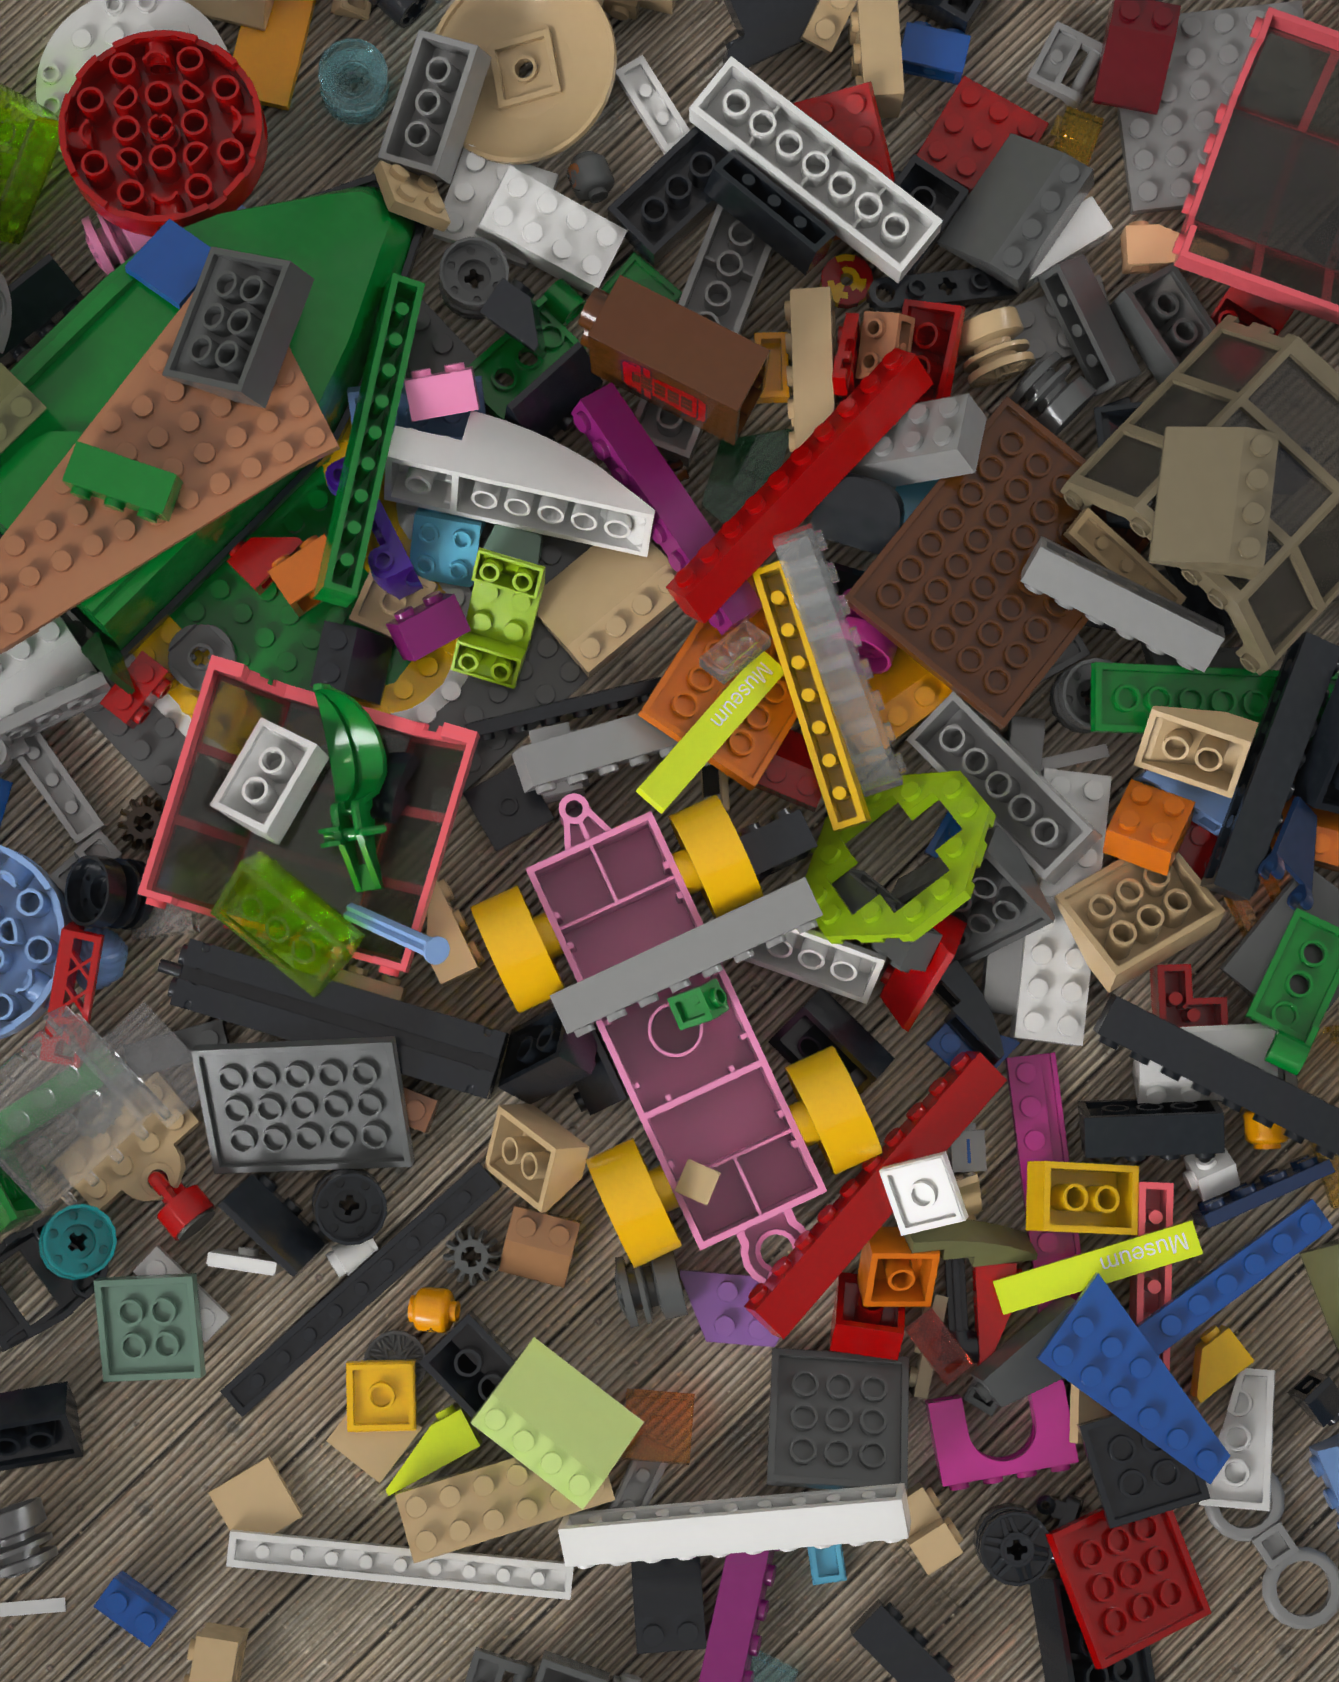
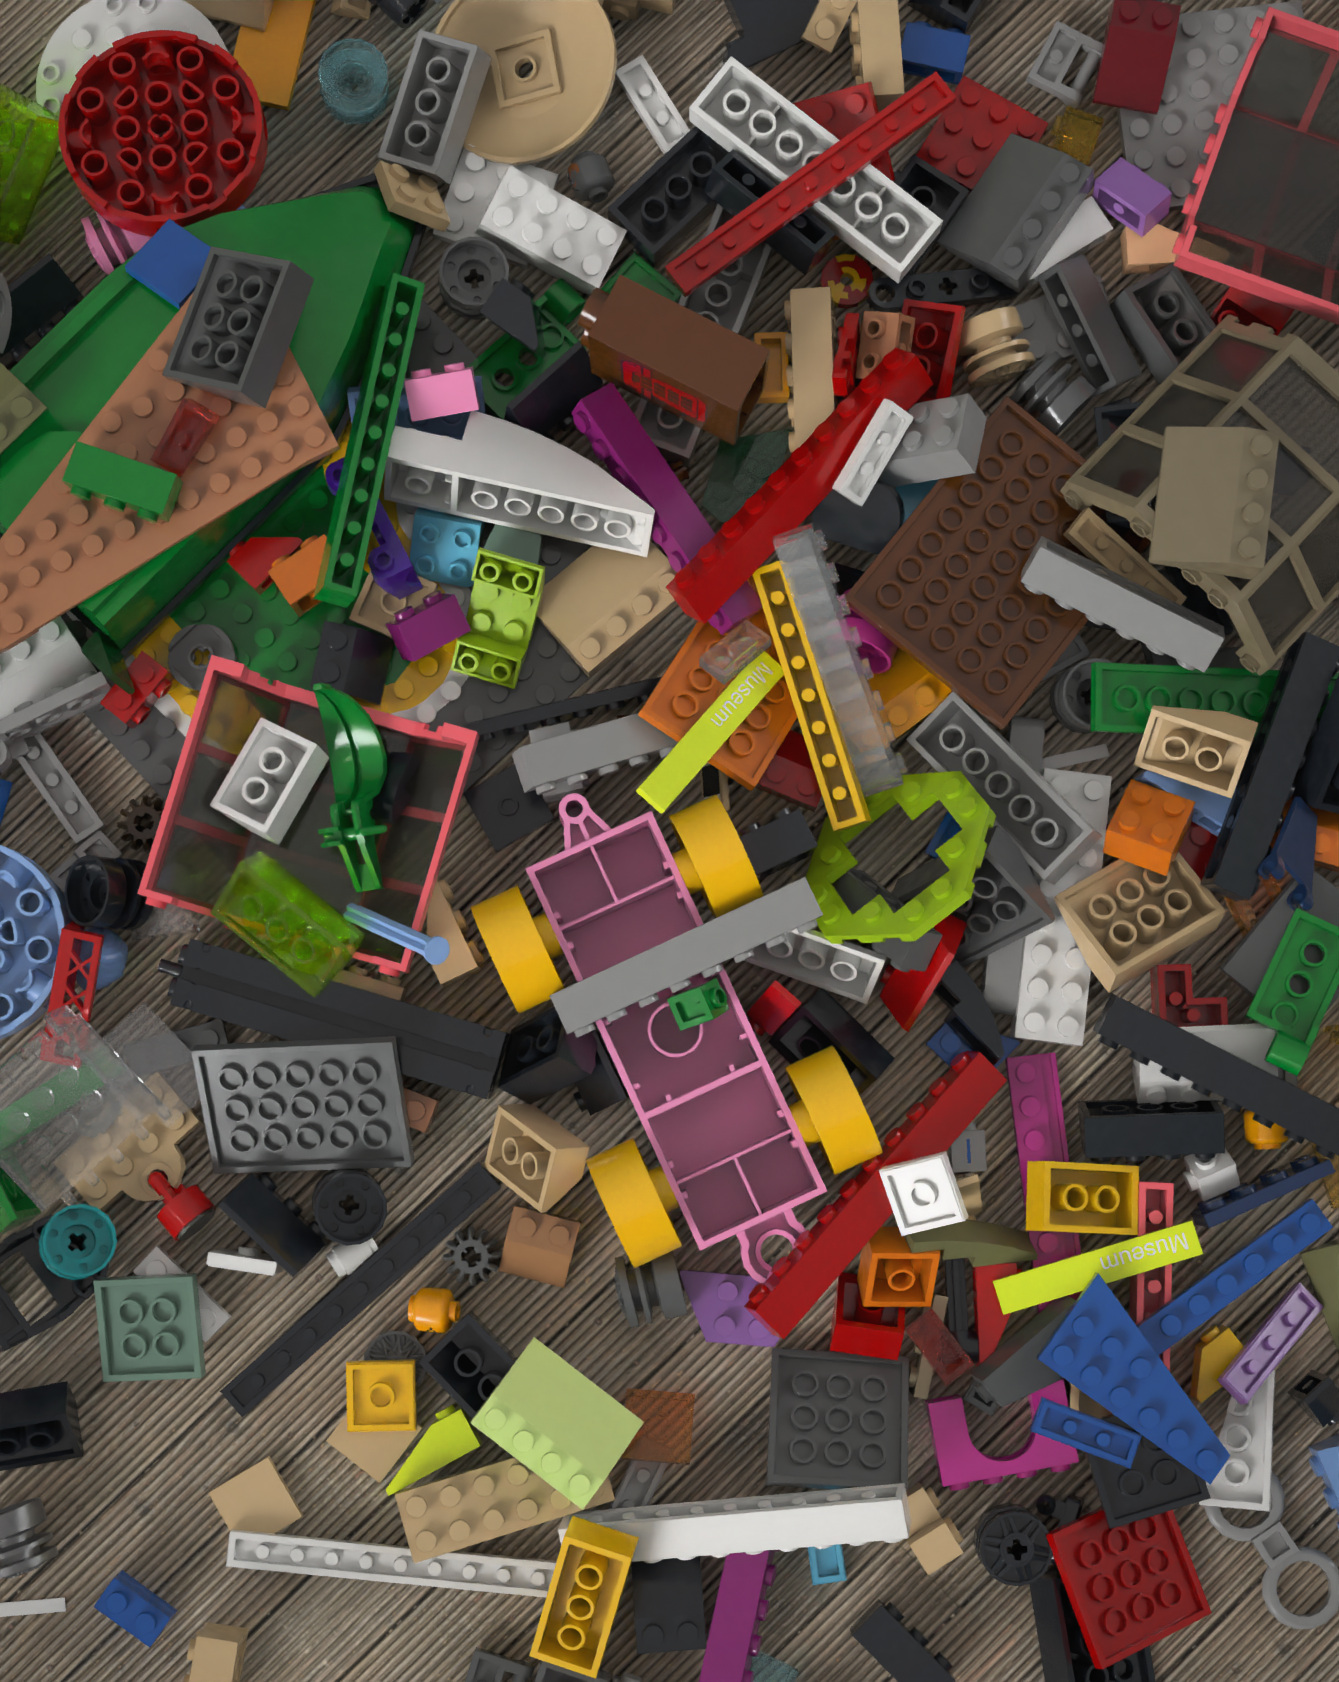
(184, 436): none -> clear red slope
(583, 1596): none -> yellow brick
(697, 1181): tan slope -> none
(772, 1009): none -> red slope
(810, 184): none -> red plate
(873, 452): none -> white plate
(1085, 1432): none -> blue tile
(1132, 196): none -> medium lavender brick
(1270, 1343): none -> medium lavender tile

